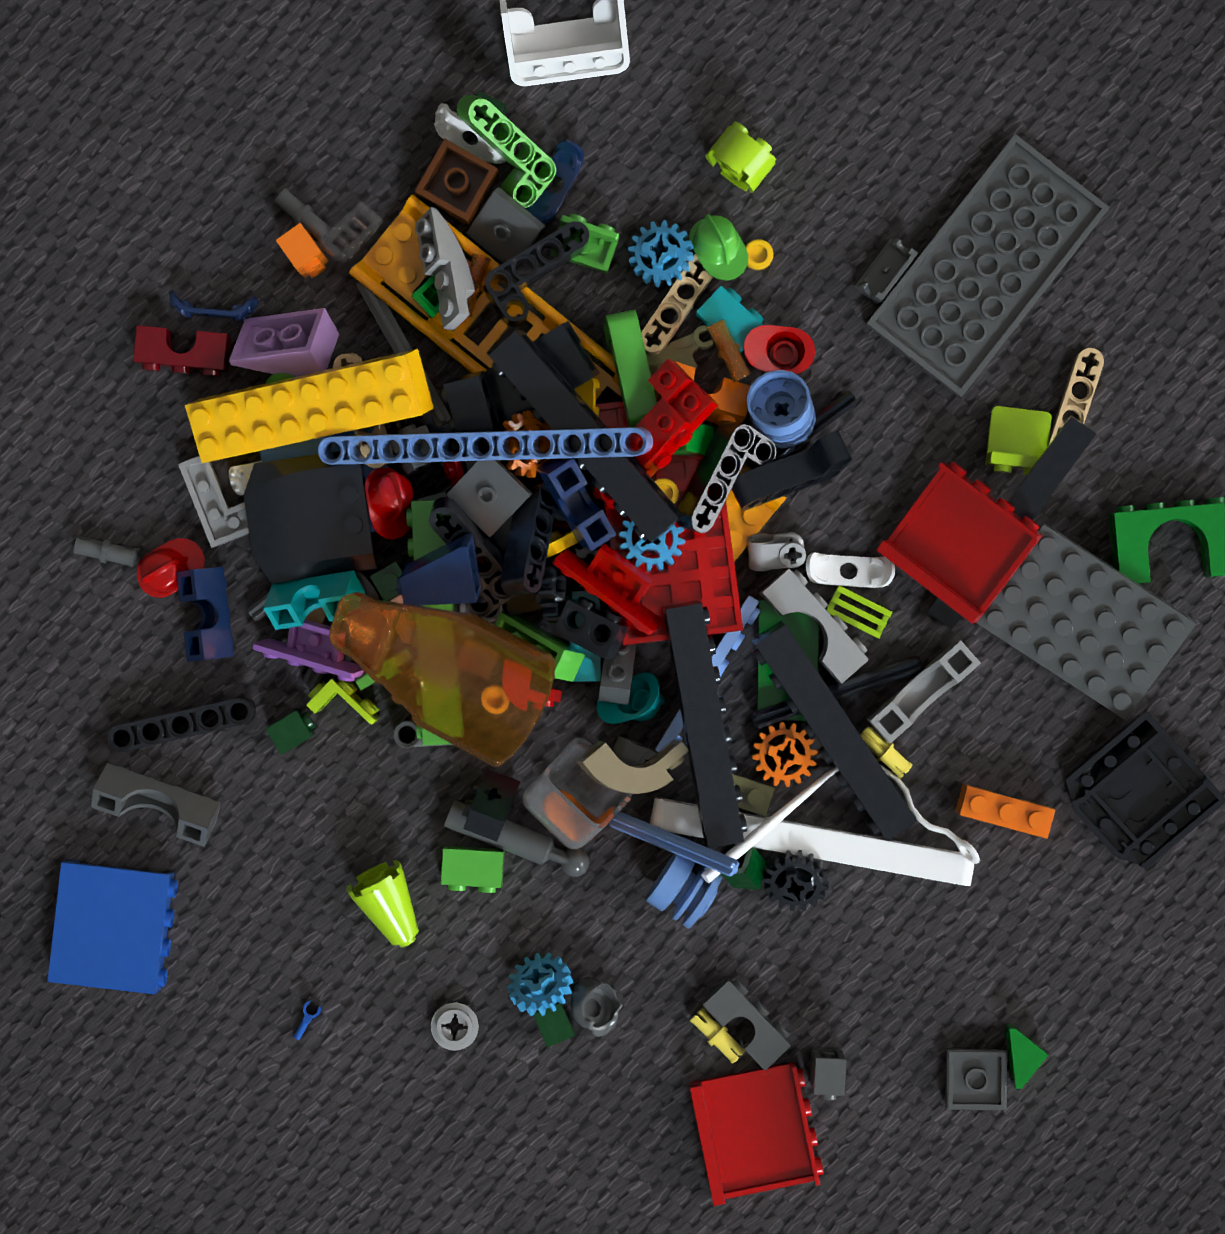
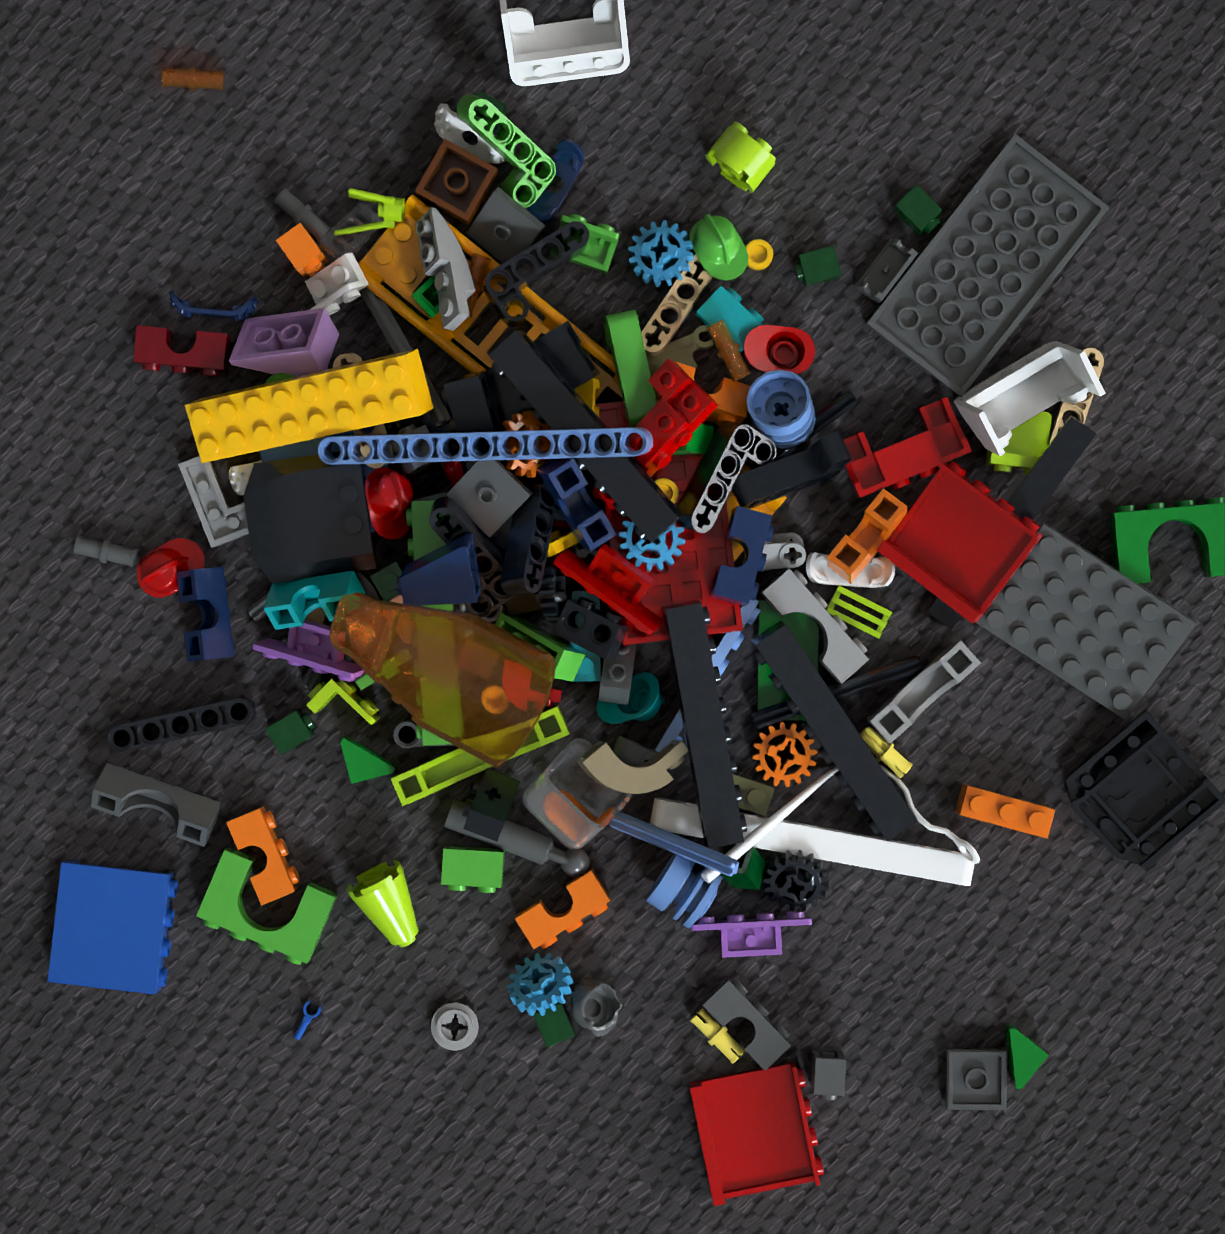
(192, 78): none -> clear orange pin
(225, 909): none -> bright green arch
(257, 830): none -> orange arch
(337, 284): none -> white bracket
(364, 763): none -> green slope
(389, 208): none -> lime plant
(460, 764): none -> lime arch
(542, 925): none -> orange arch
(750, 531): none -> dark blue arch
(751, 936): none -> medium lavender bracket
(817, 267): none -> dark green brick
(858, 548): none -> orange arch
(910, 457): none -> red bracket
(918, 211): none -> dark green brick
(1026, 389): none -> white windscreen

